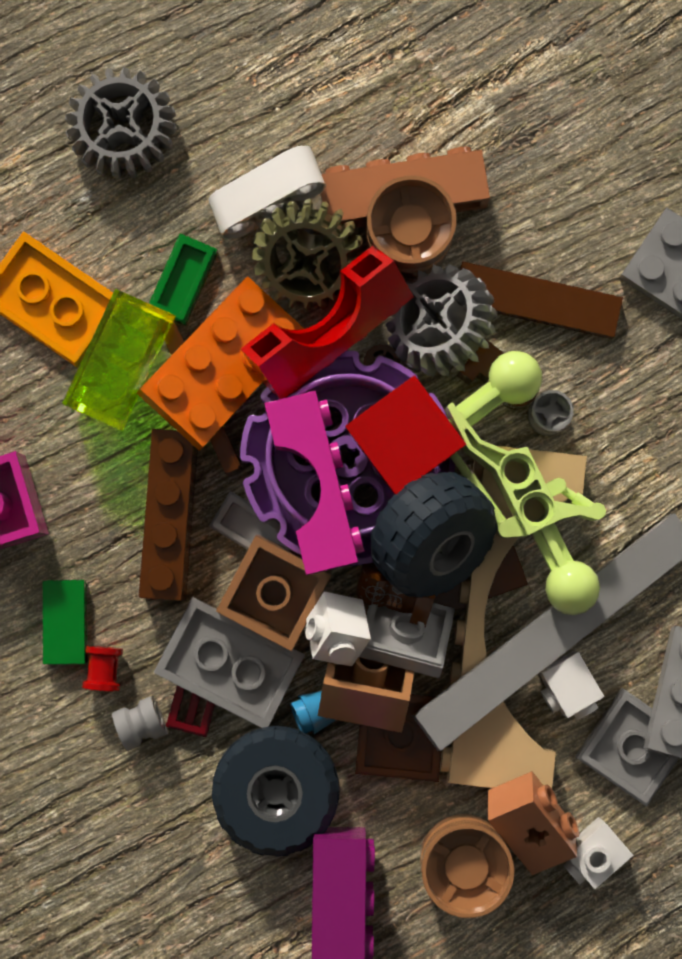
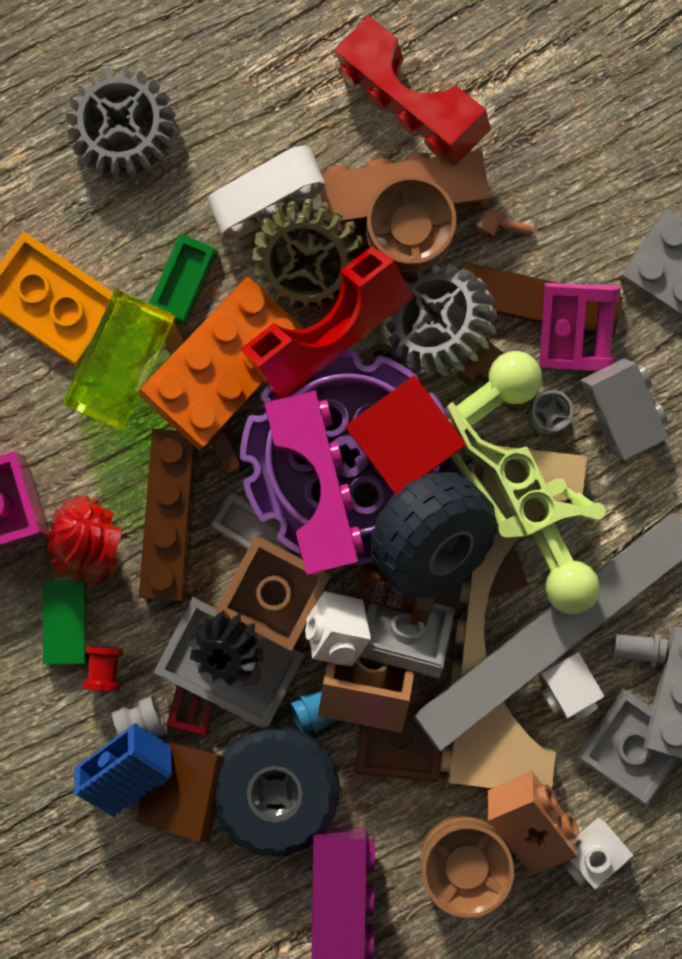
(83, 541): none -> red hair
(123, 770): none -> blue brick
(187, 798): none -> reddish brown tile
(226, 648): none -> black gear
(446, 119): none -> red arch
(491, 220): none -> nougat hand
(565, 321): none -> dark pink plate
(626, 408): none -> light grey brick
(640, 648): none -> light grey pin

